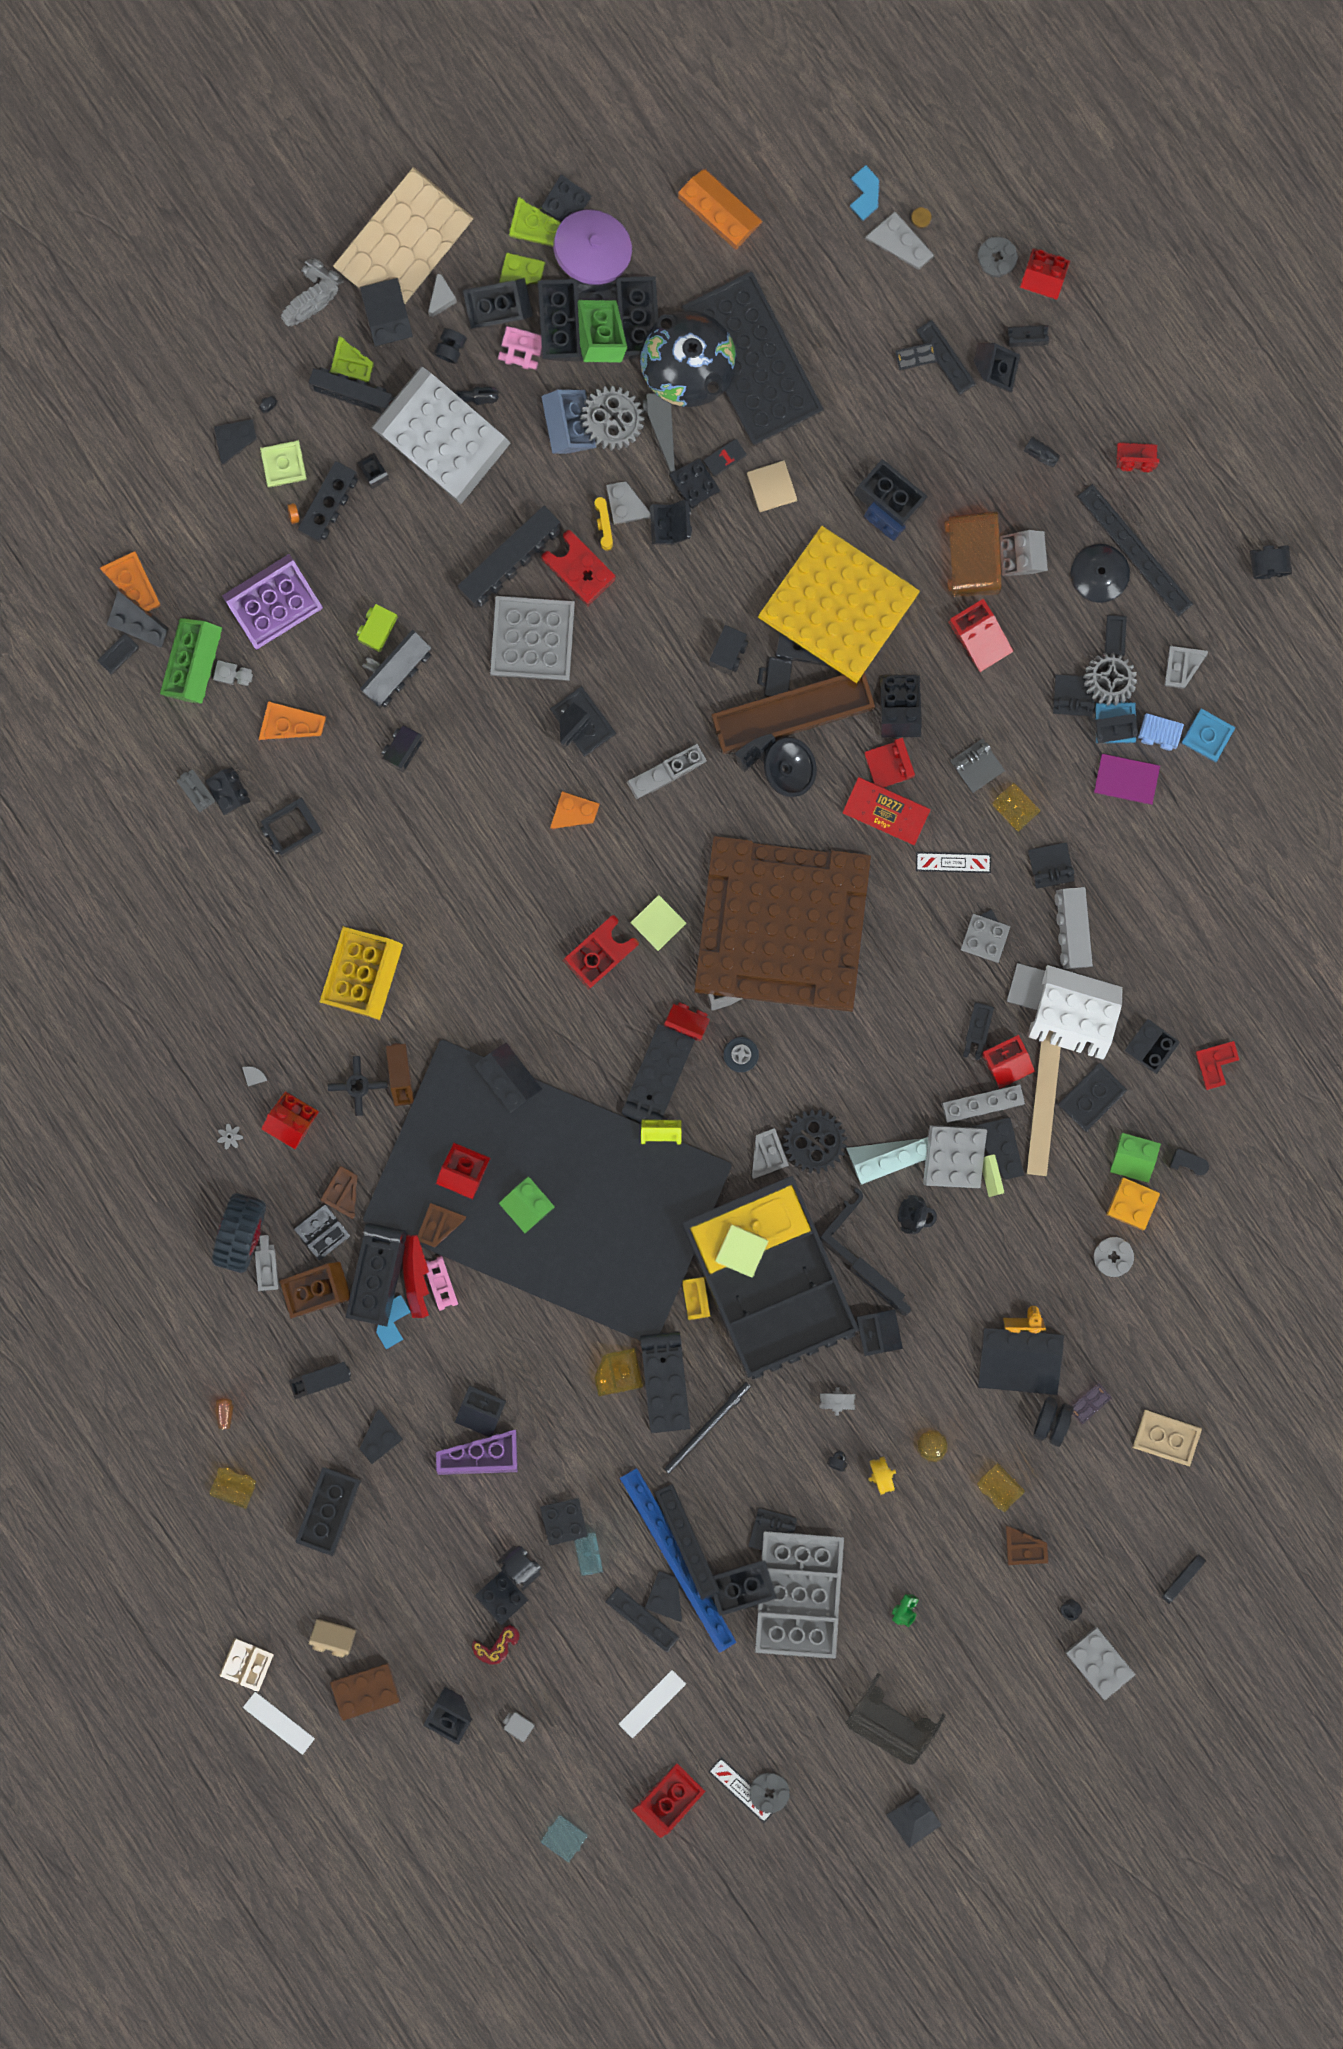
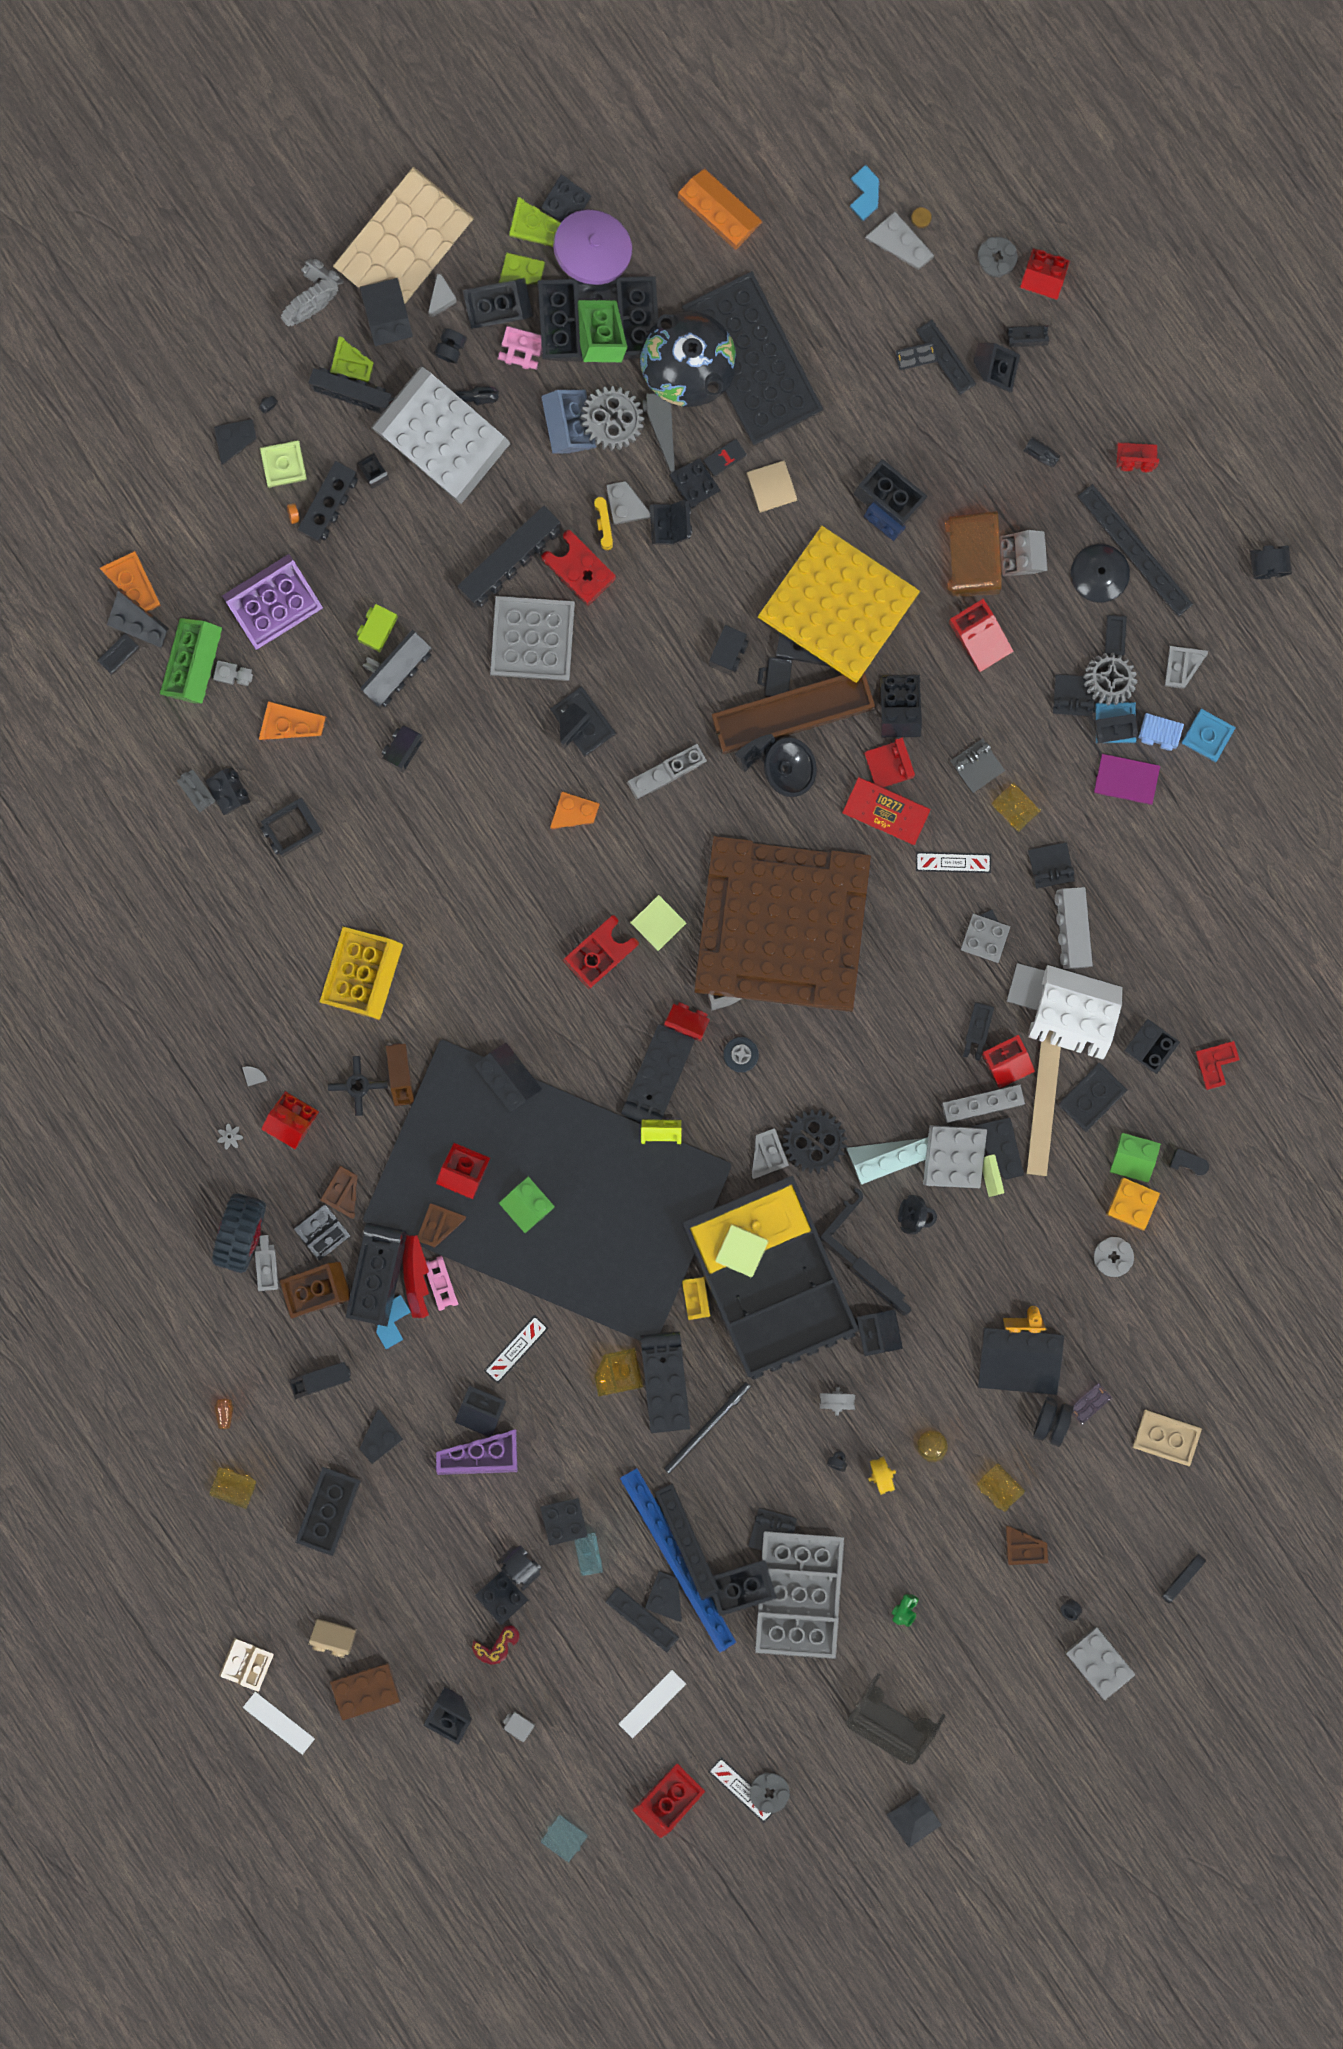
(516, 1349): none -> sticker

